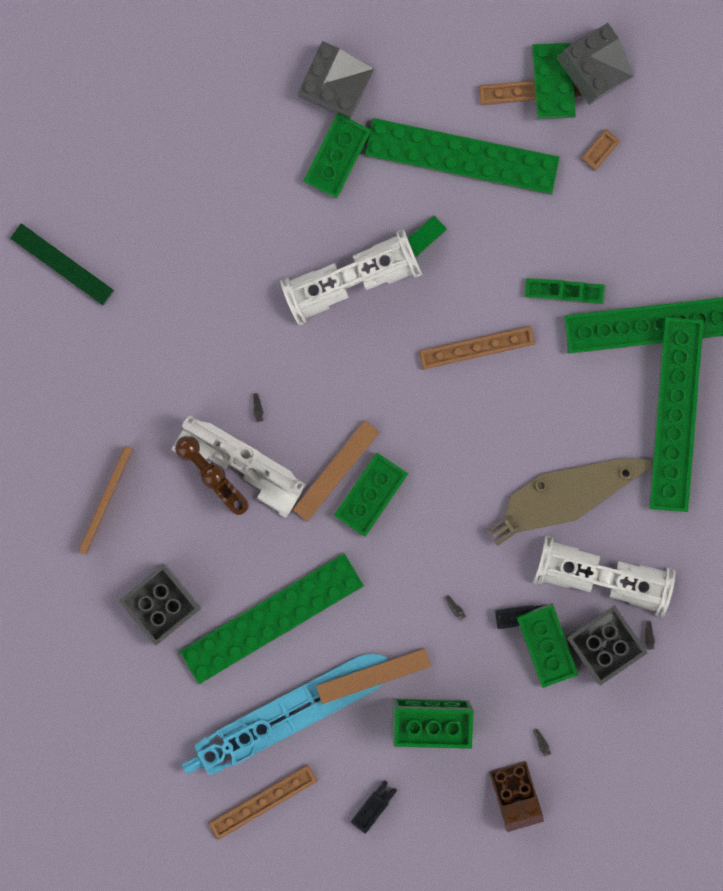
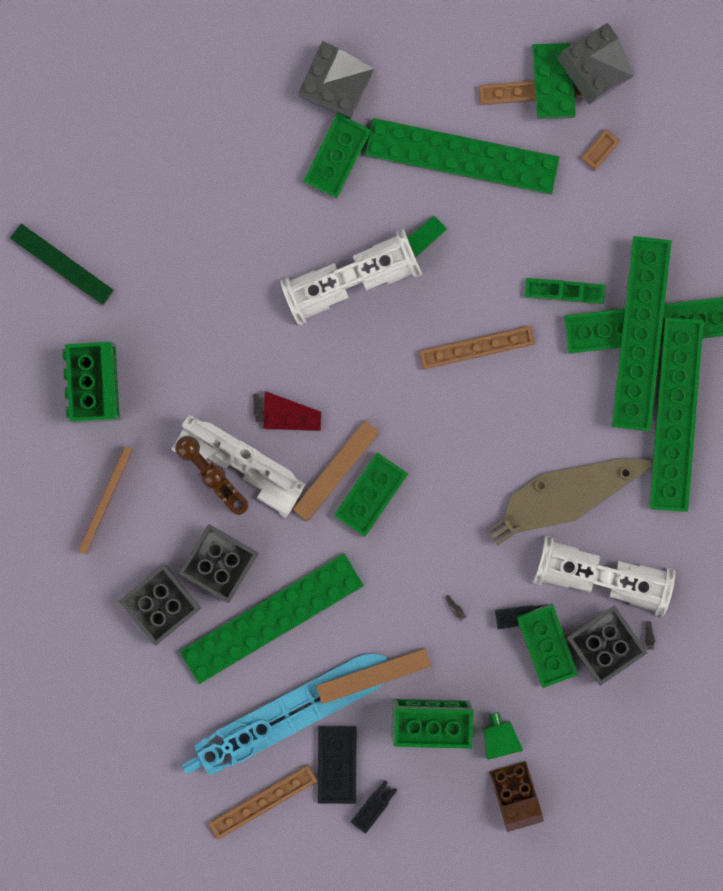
(104, 386): none -> green brick
(218, 563): none -> dark grey slope
(289, 415): none -> dark red wing
(337, 764): none -> black tile
(500, 738): none -> green torso
(542, 743): clear smoke piece -> none
(641, 333): none -> green plate

